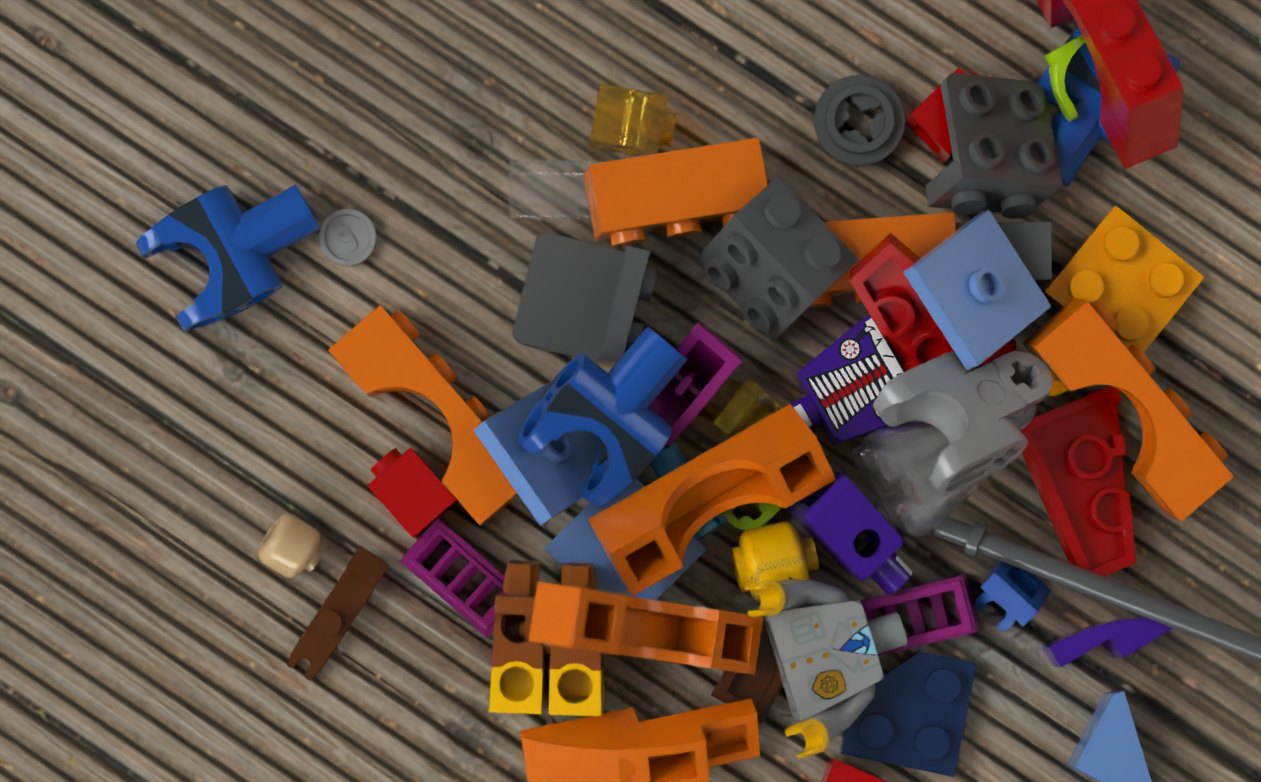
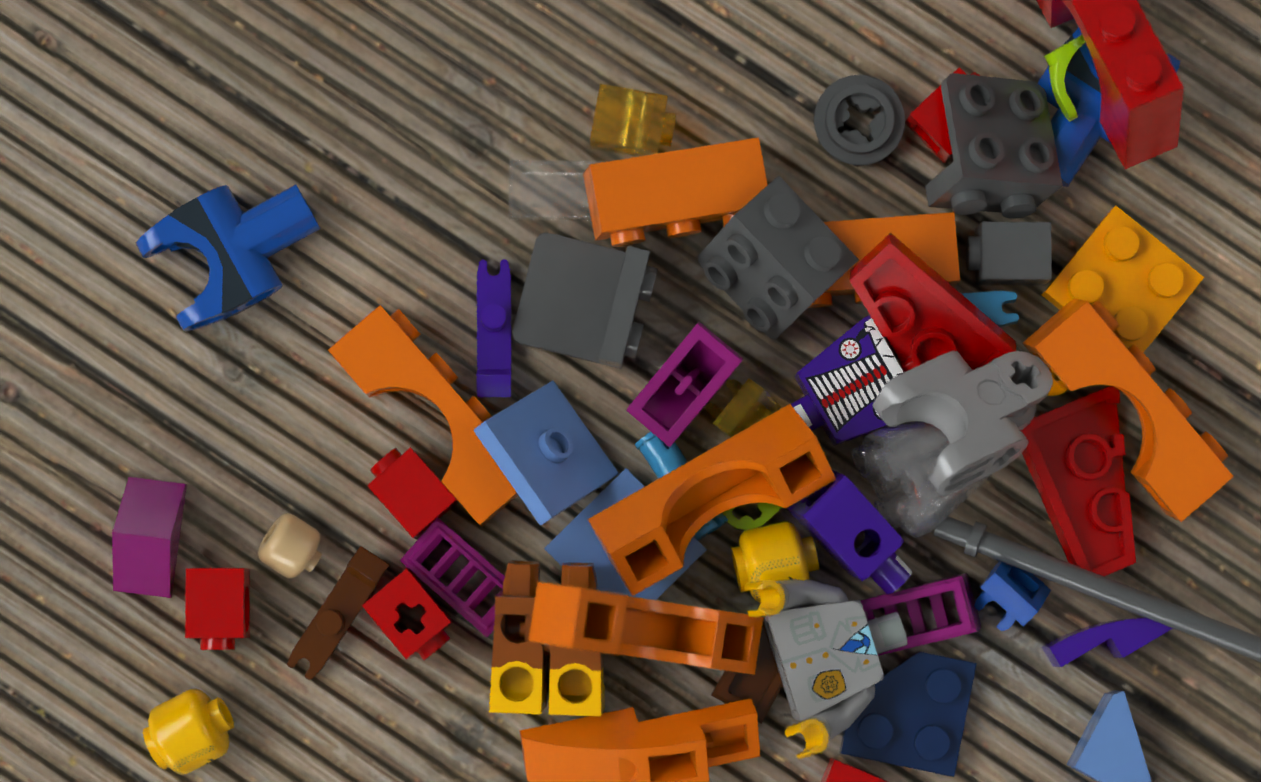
(147, 537): none -> magenta slope
(188, 731): none -> yellow head
(217, 606): none -> red brick
(347, 237): light grey piece -> none
(385, 612): none -> red brick
(494, 332): none -> dark purple piece
(612, 409): blue connector -> none
(977, 289): medium blue plate -> none

